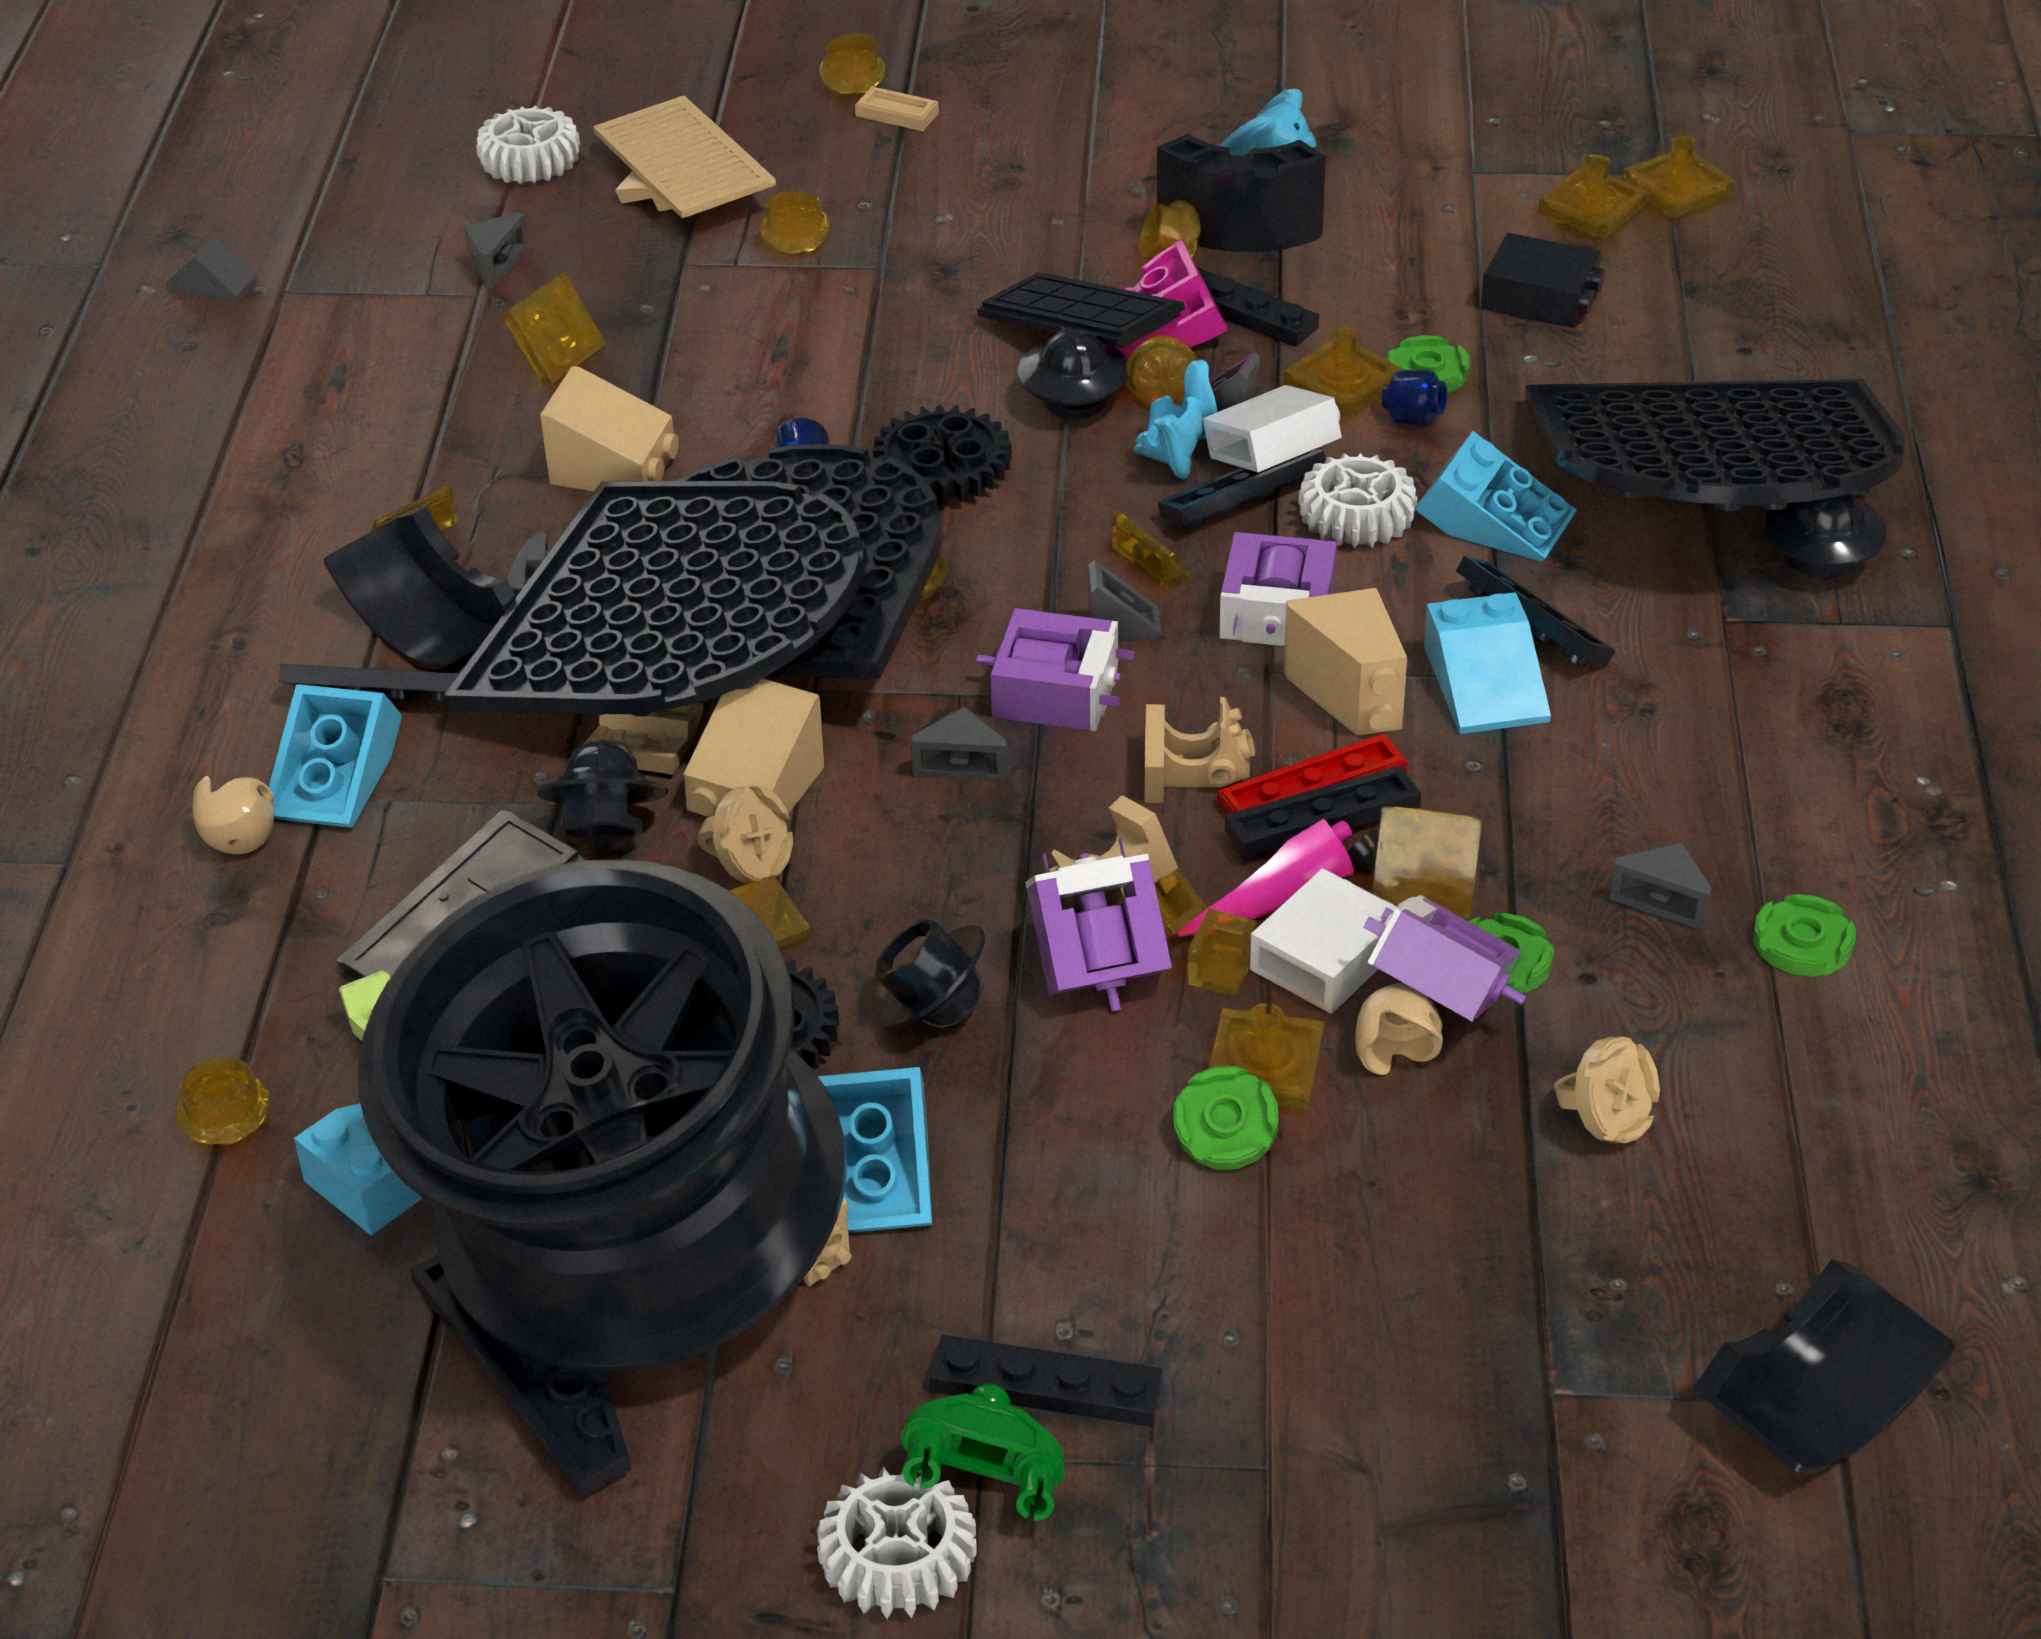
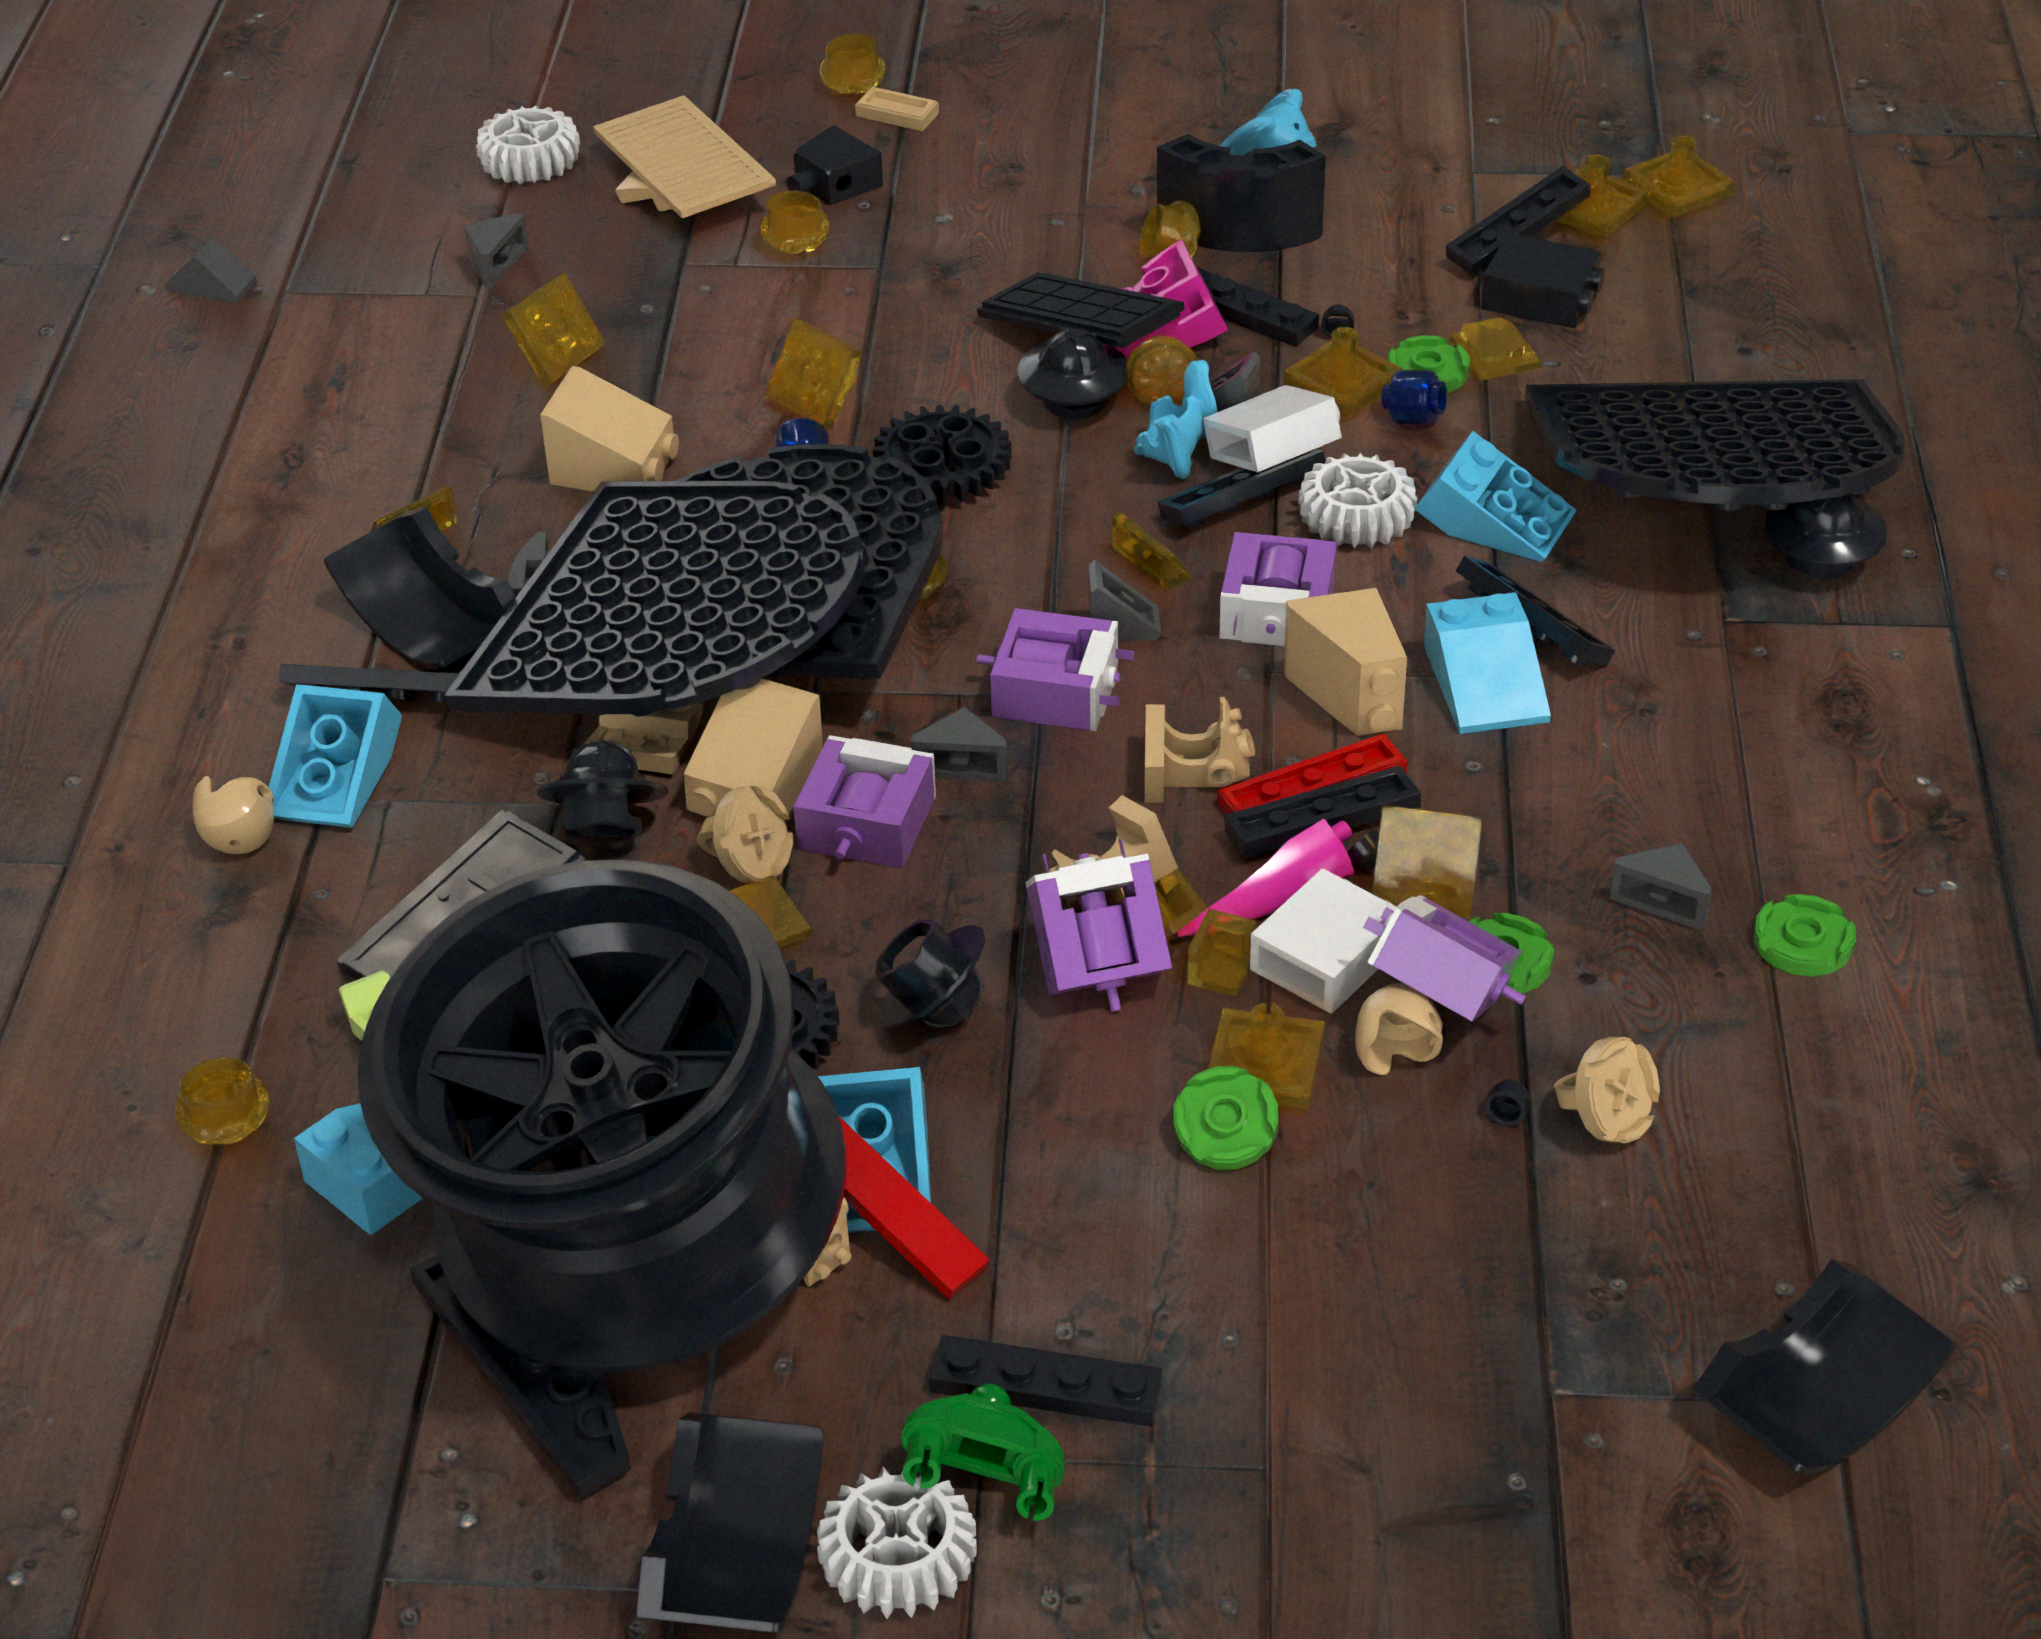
(736, 1525): none -> black panel
(813, 373): none -> clear yellow plate
(836, 167): none -> black torso
(865, 801): none -> medium lavender piece
(908, 1219): none -> red tile
(1331, 324): none -> black hinge
(1495, 348): none -> clear yellow piece
(1507, 1103): none -> black hinge
(1521, 216): none -> black plate

